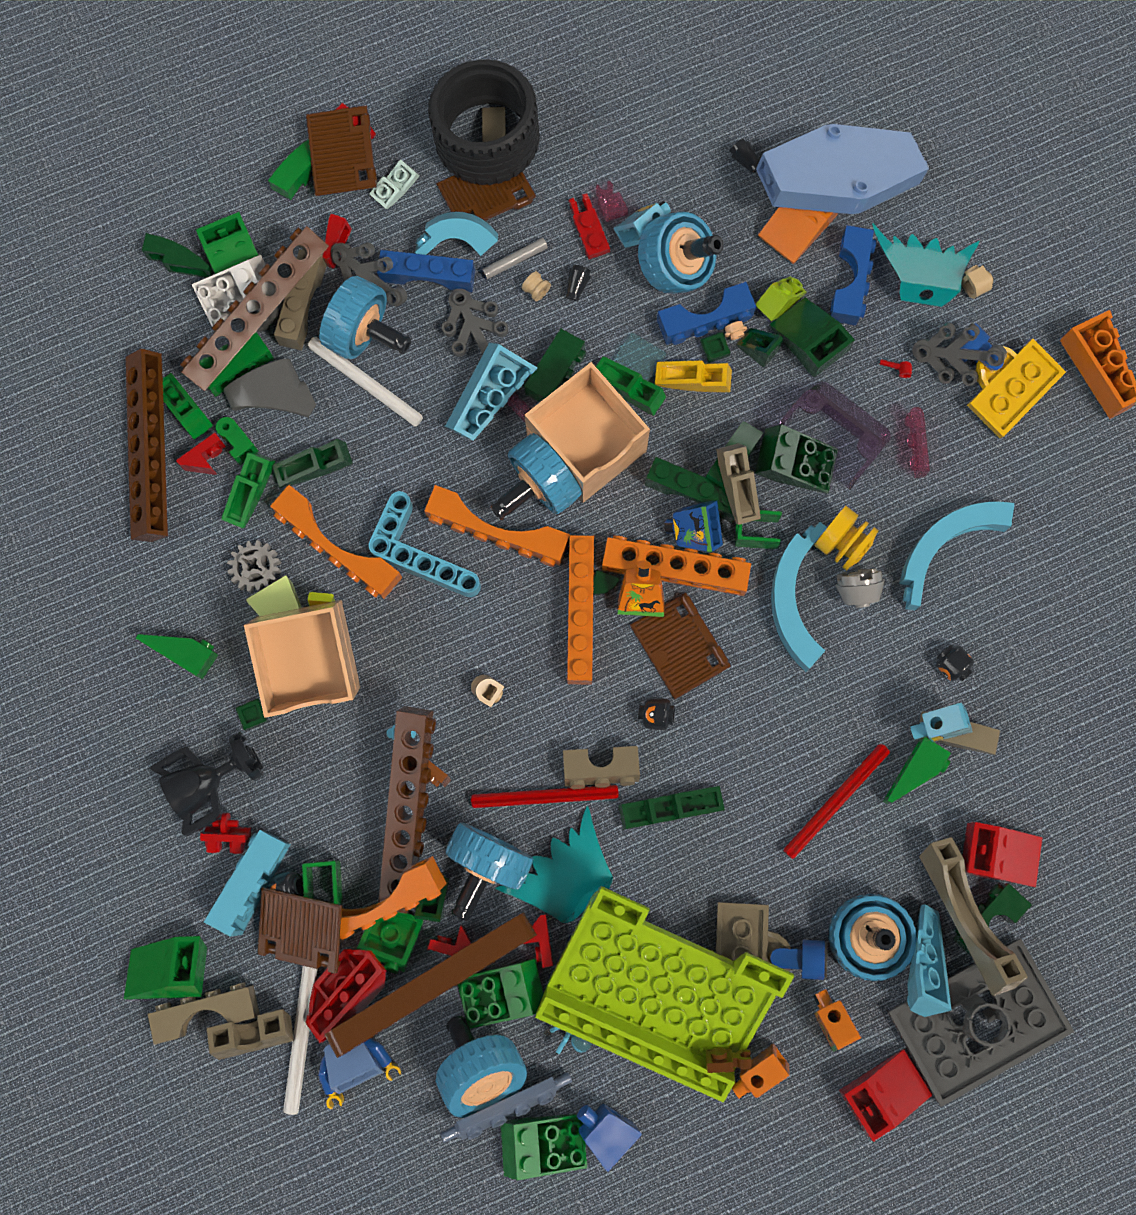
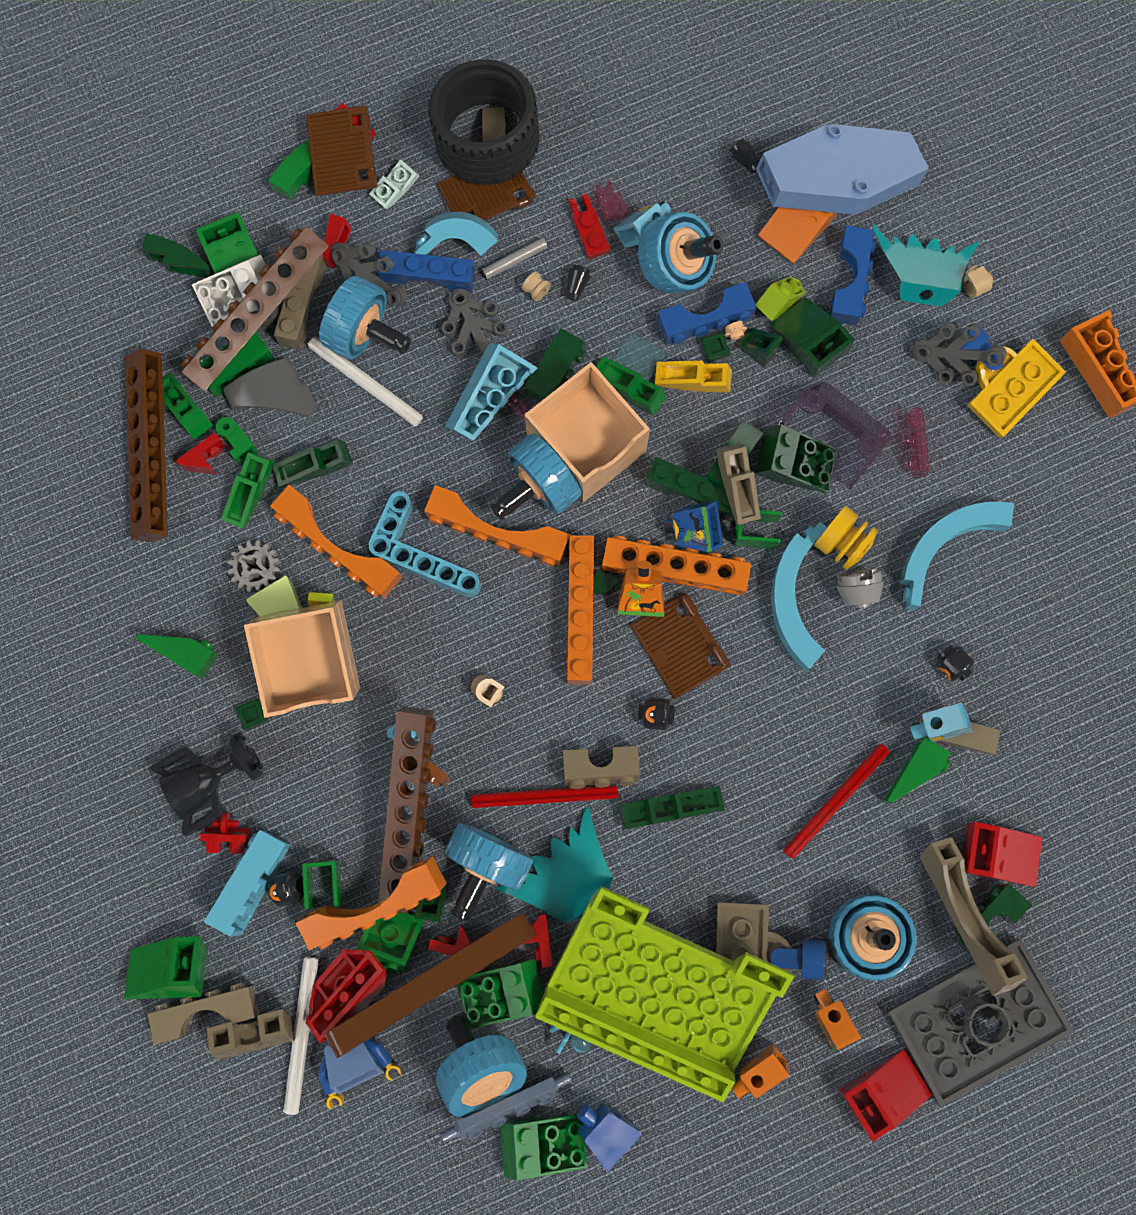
(300, 929): reddish brown window -> none
(725, 1060): reddish brown plate -> none
(904, 367): red hand -> none
(928, 974): medium azure wedge -> none

